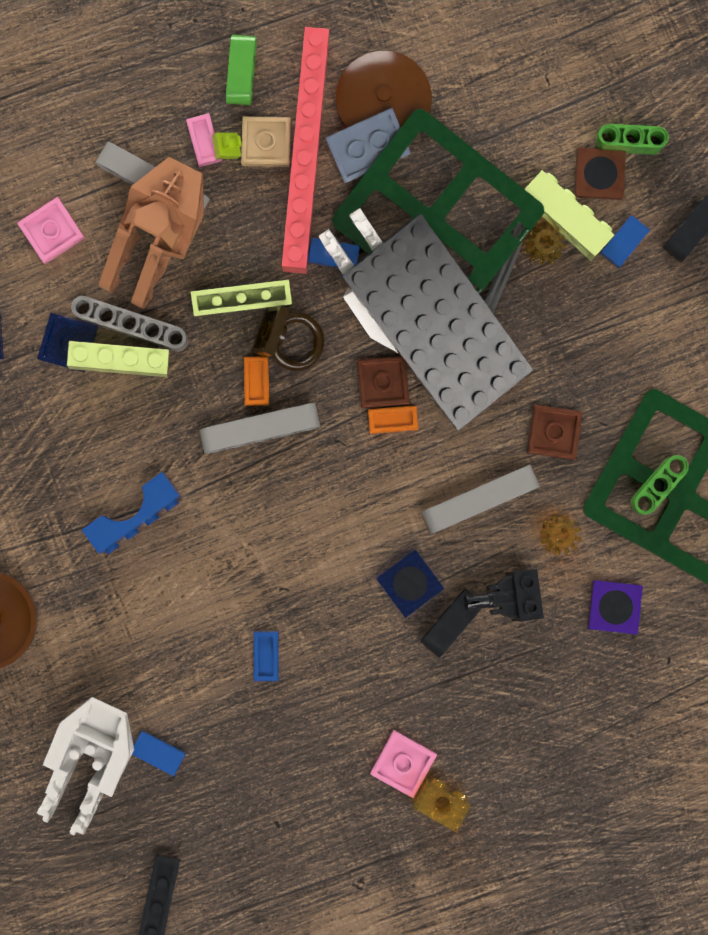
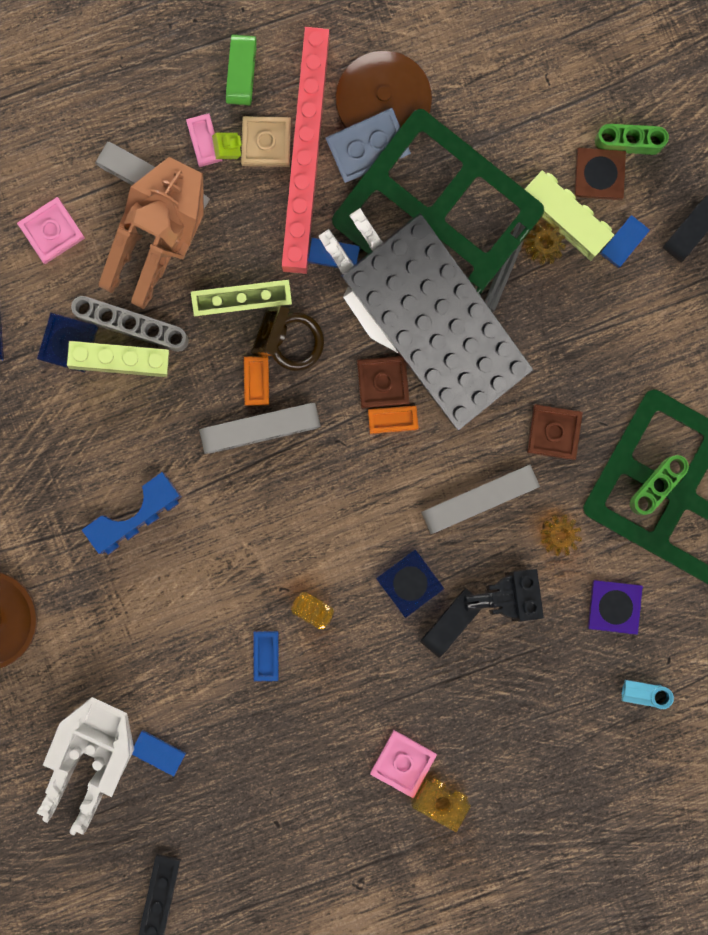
(312, 610): none -> clear yellow gear
(645, 693): none -> medium azure piece

